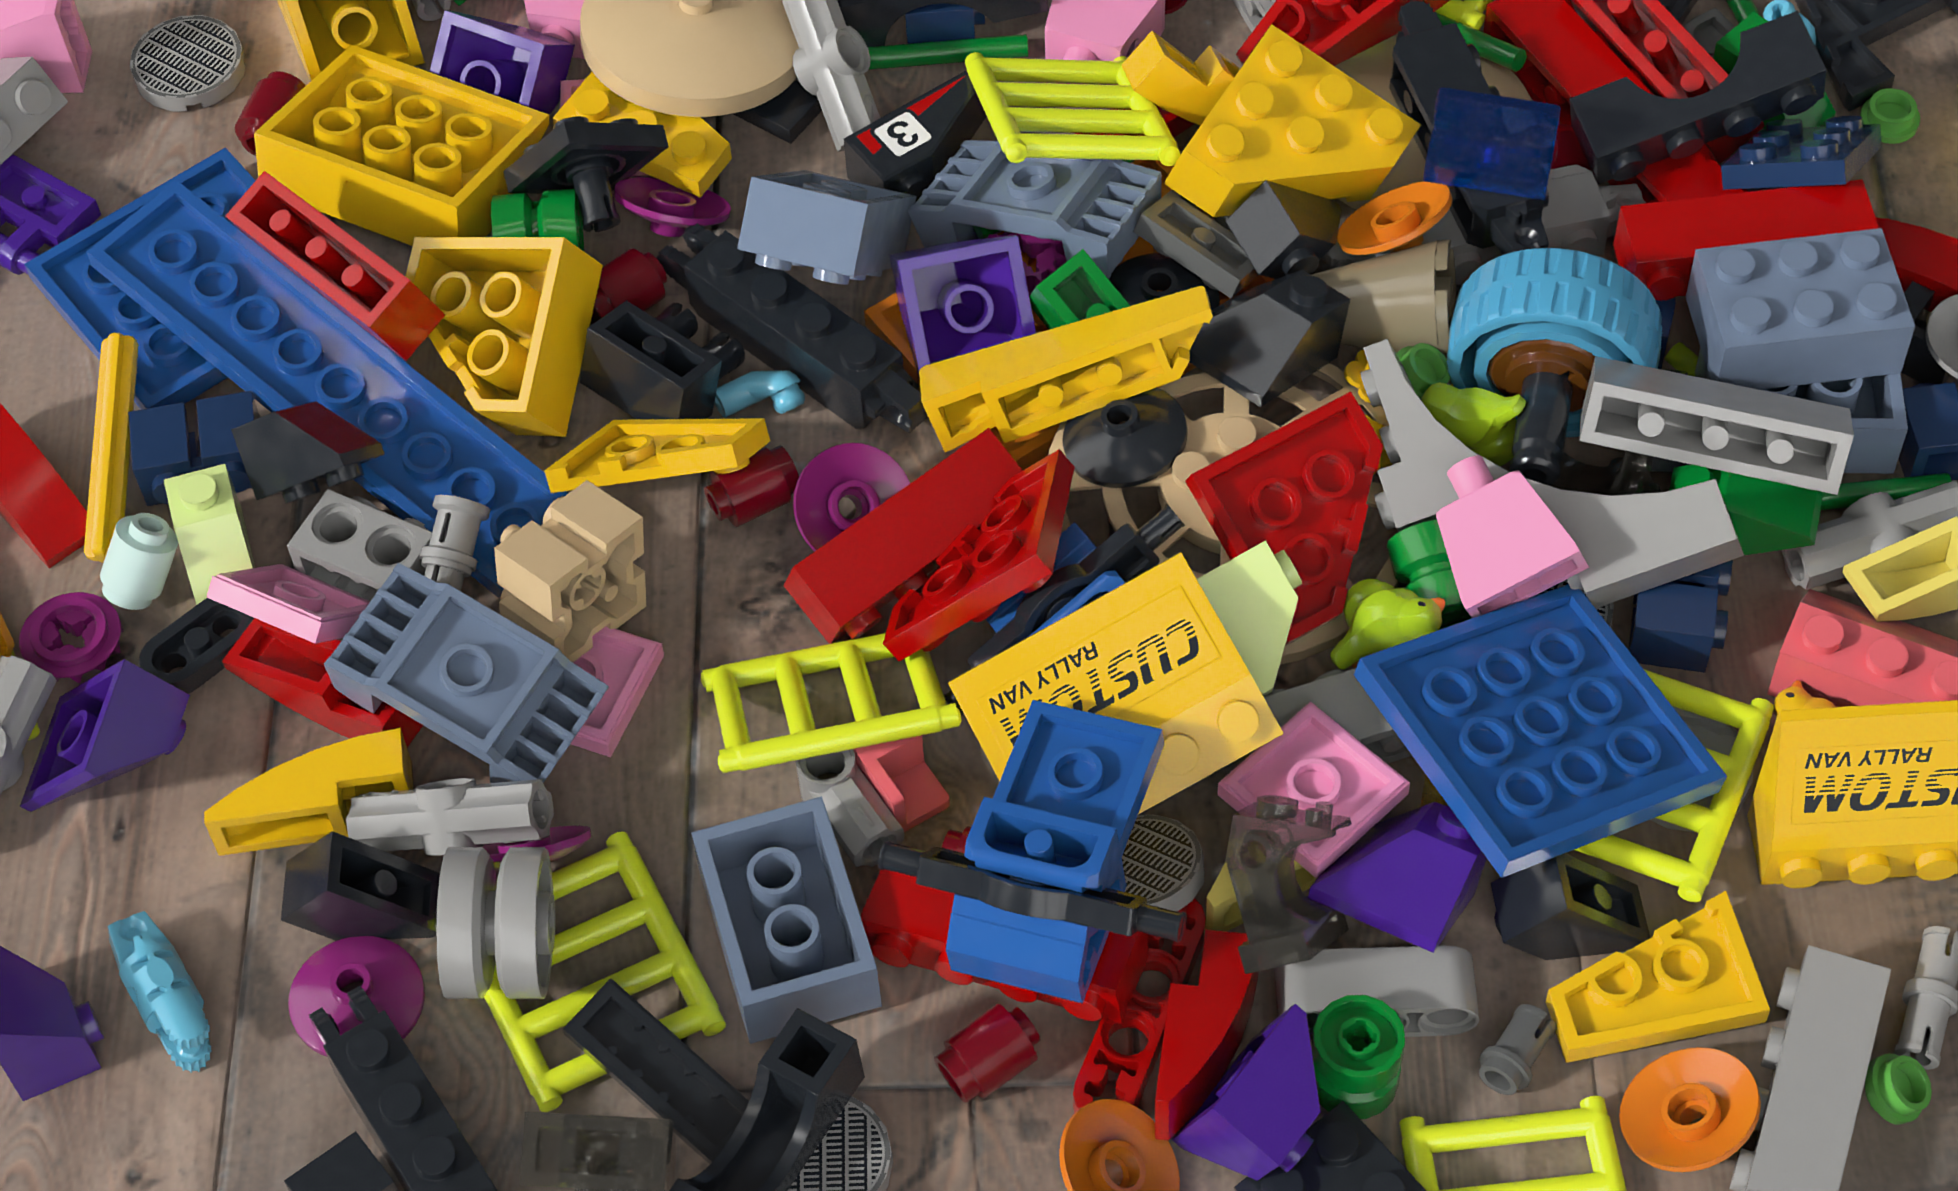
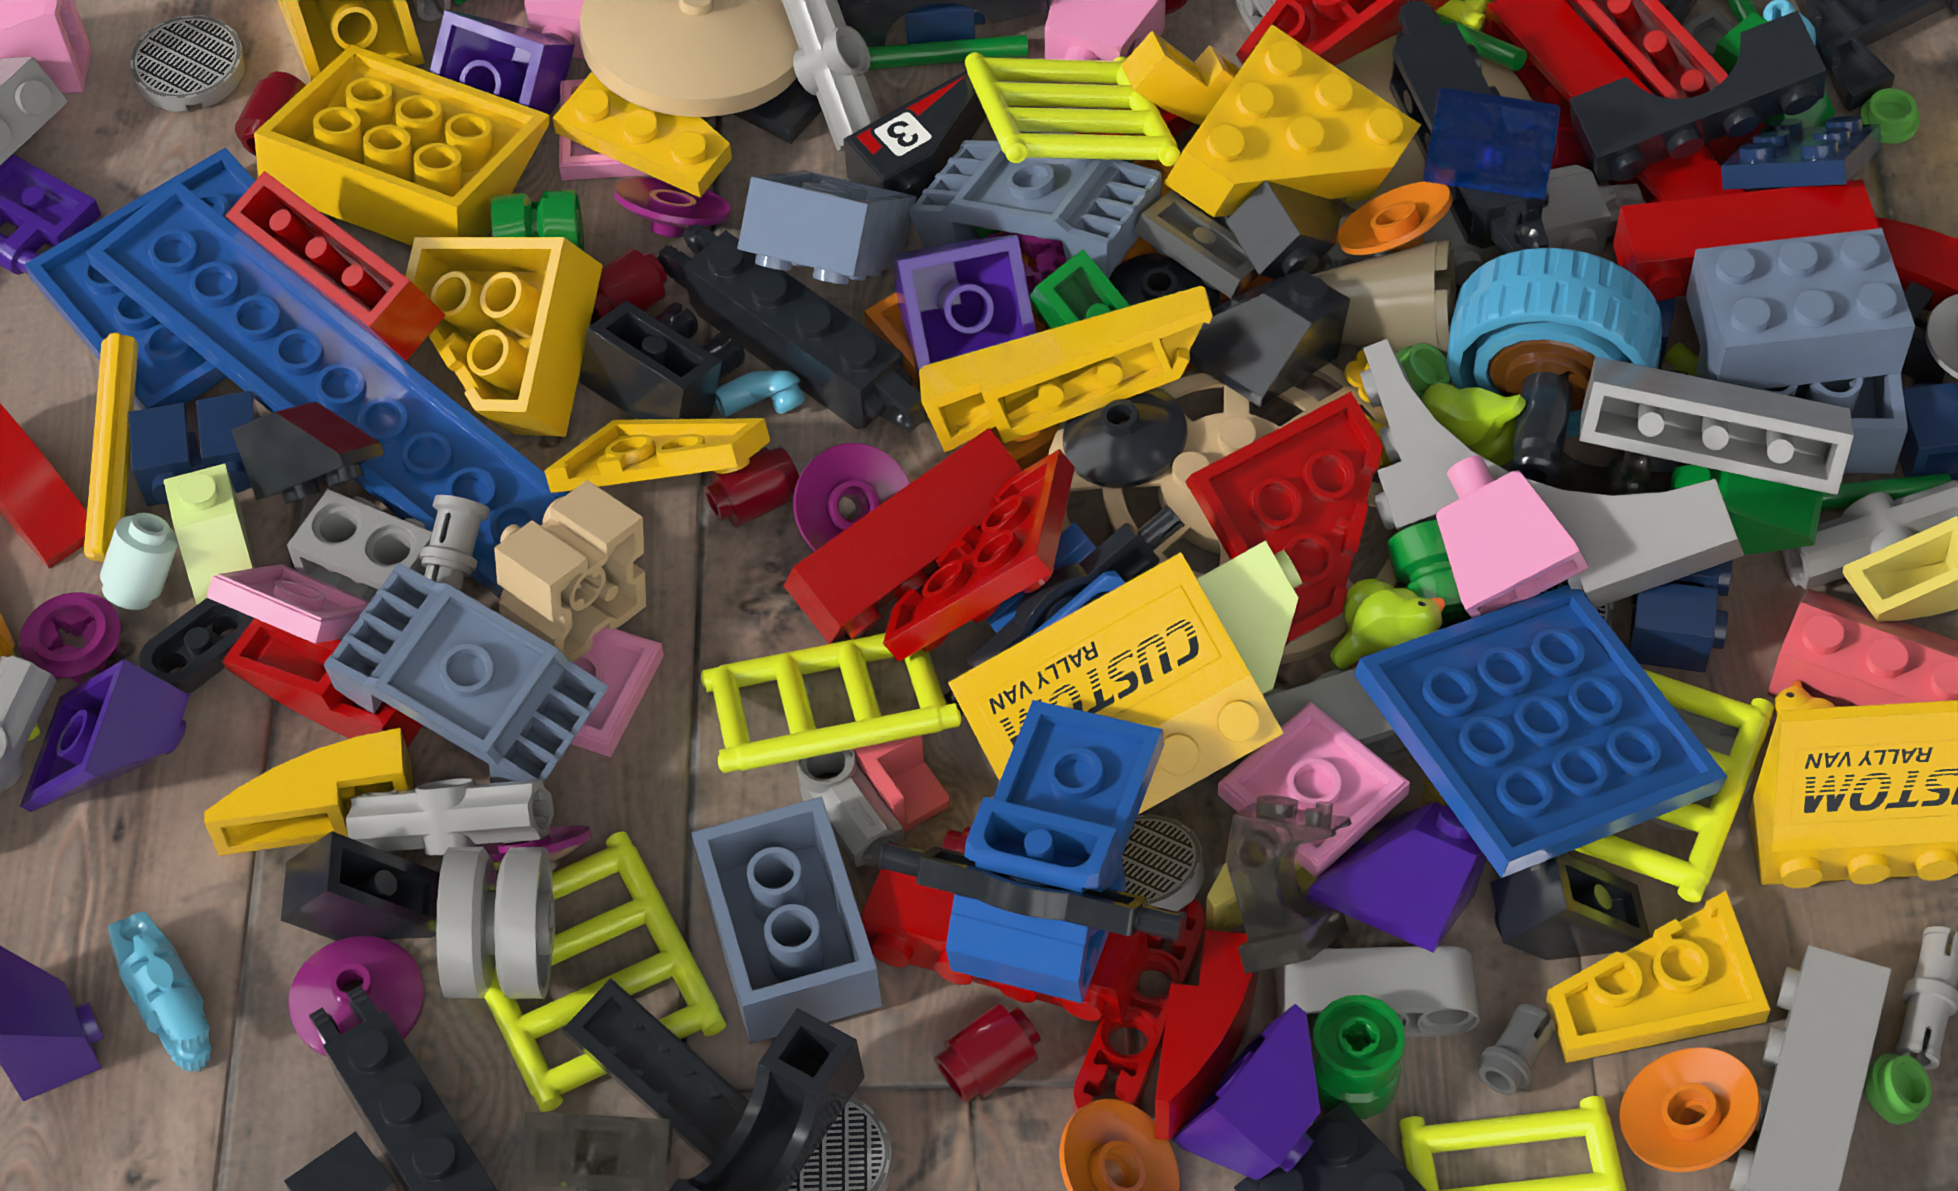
(587, 159): black plate -> none

